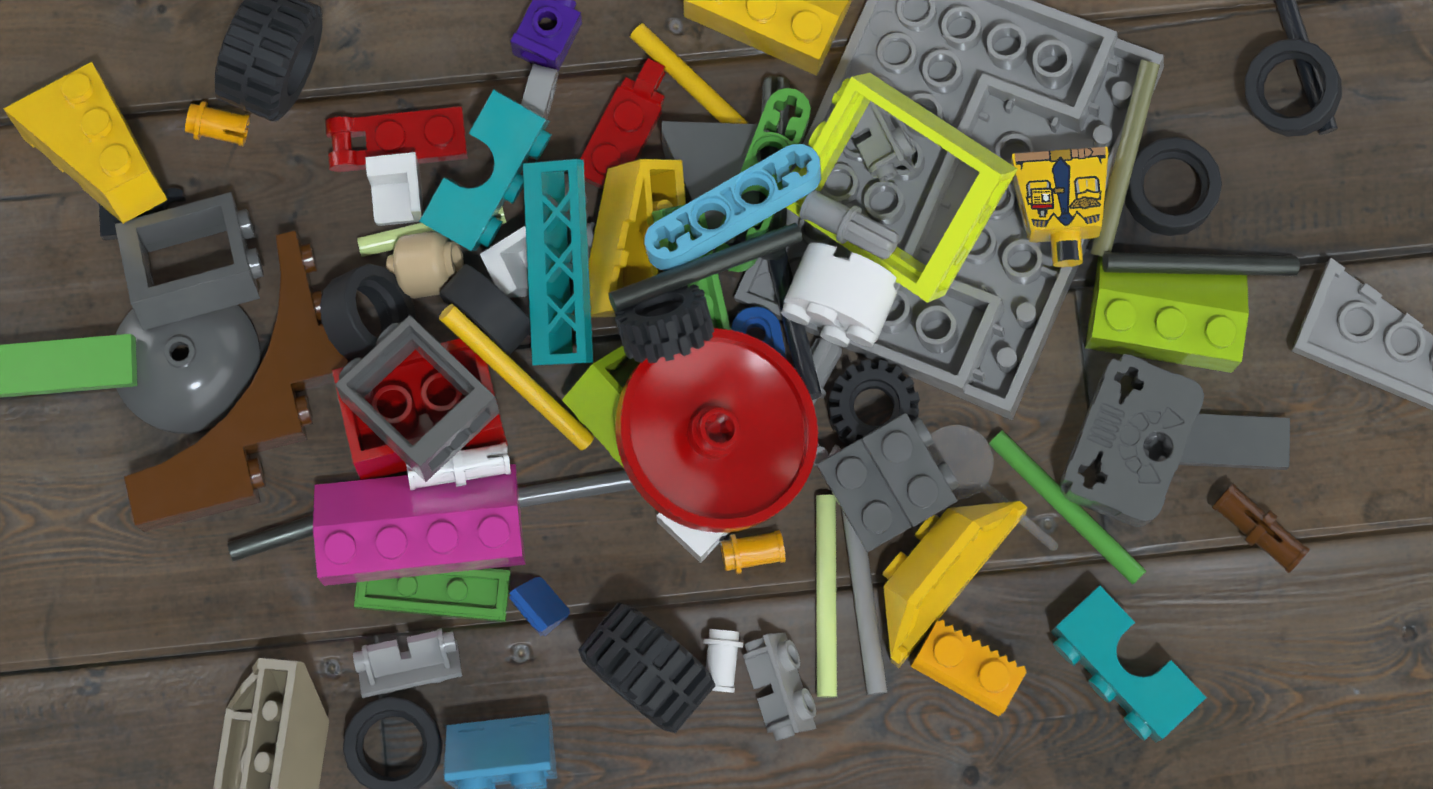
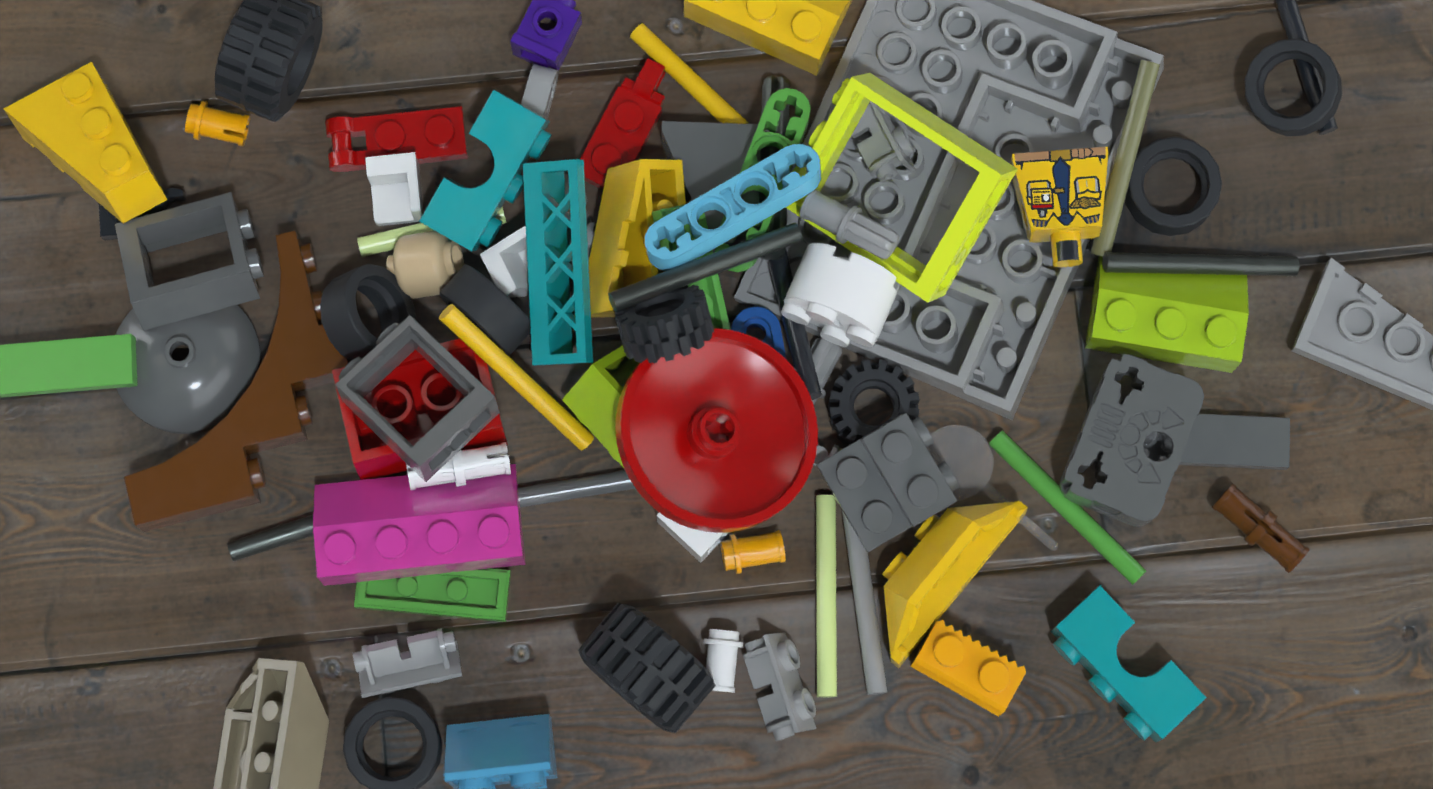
(539, 605): blue slope -> none

